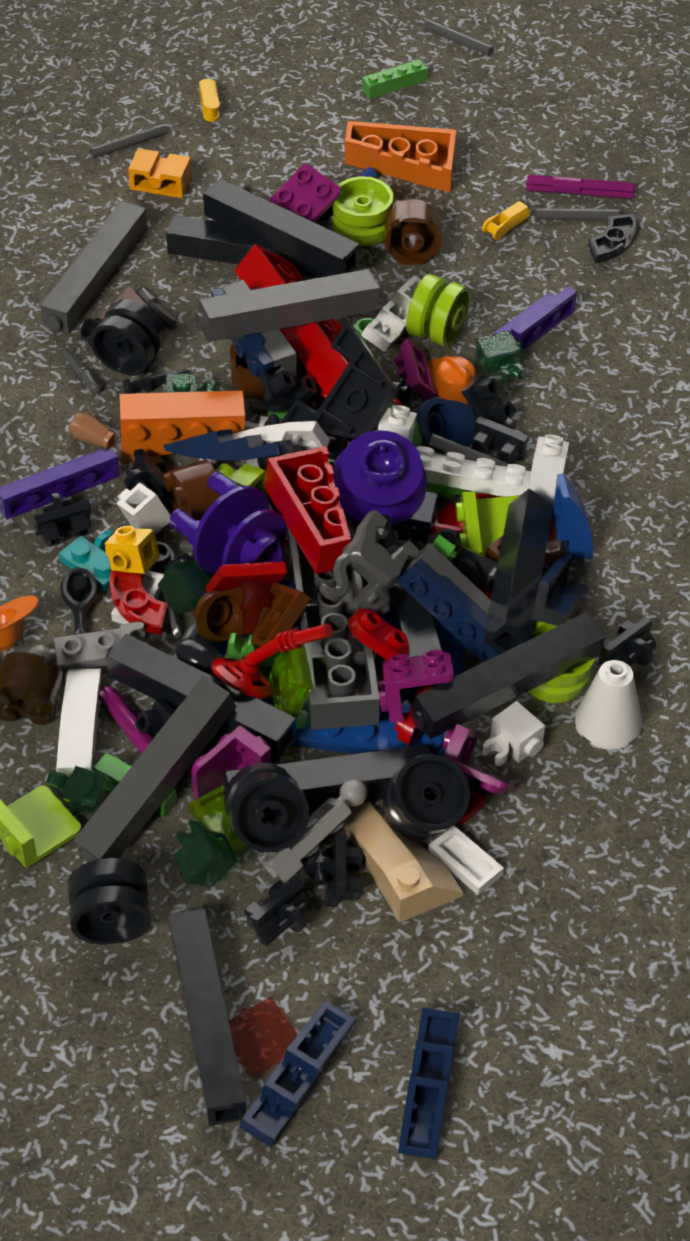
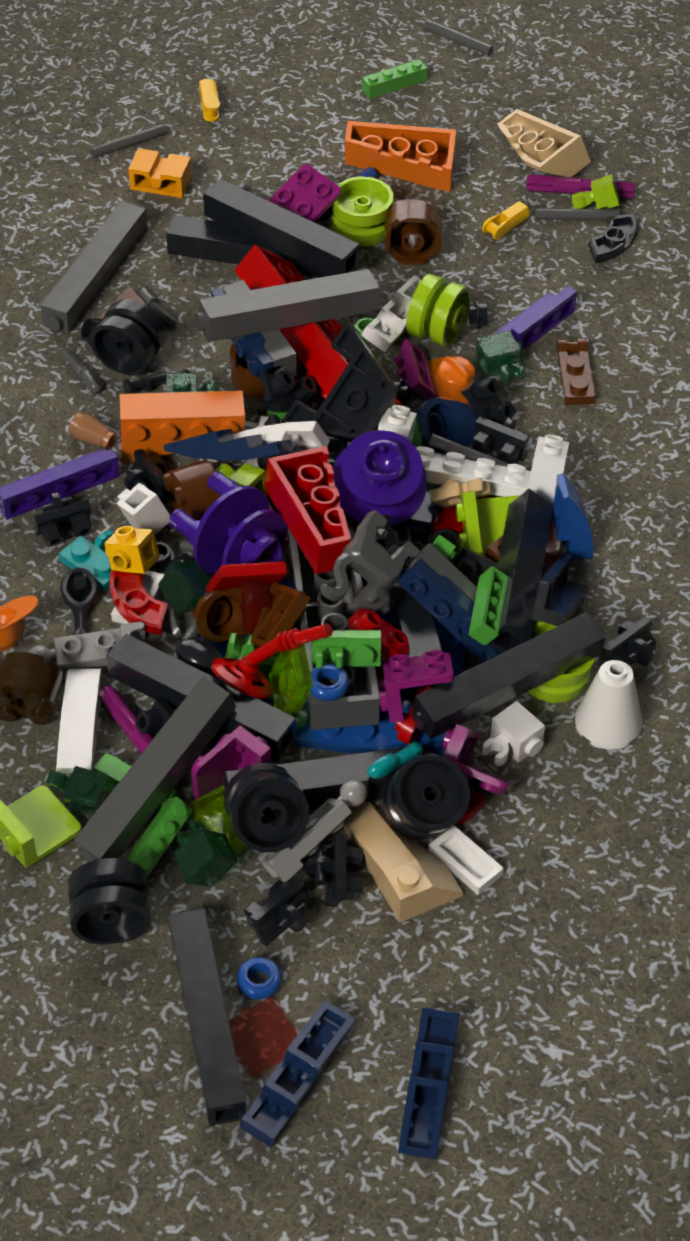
(160, 834): none -> bright green piece
(263, 990): none -> blue piece
(332, 692): none -> blue piece
(348, 649): none -> bright green plate
(389, 762): none -> teal piece
(451, 491): none -> tan plate
(478, 314): none -> black plate
(488, 606): none -> bright green piece
(544, 144): none -> tan wedge
(575, 372): none -> reddish brown plate
(603, 194): none -> lime piece

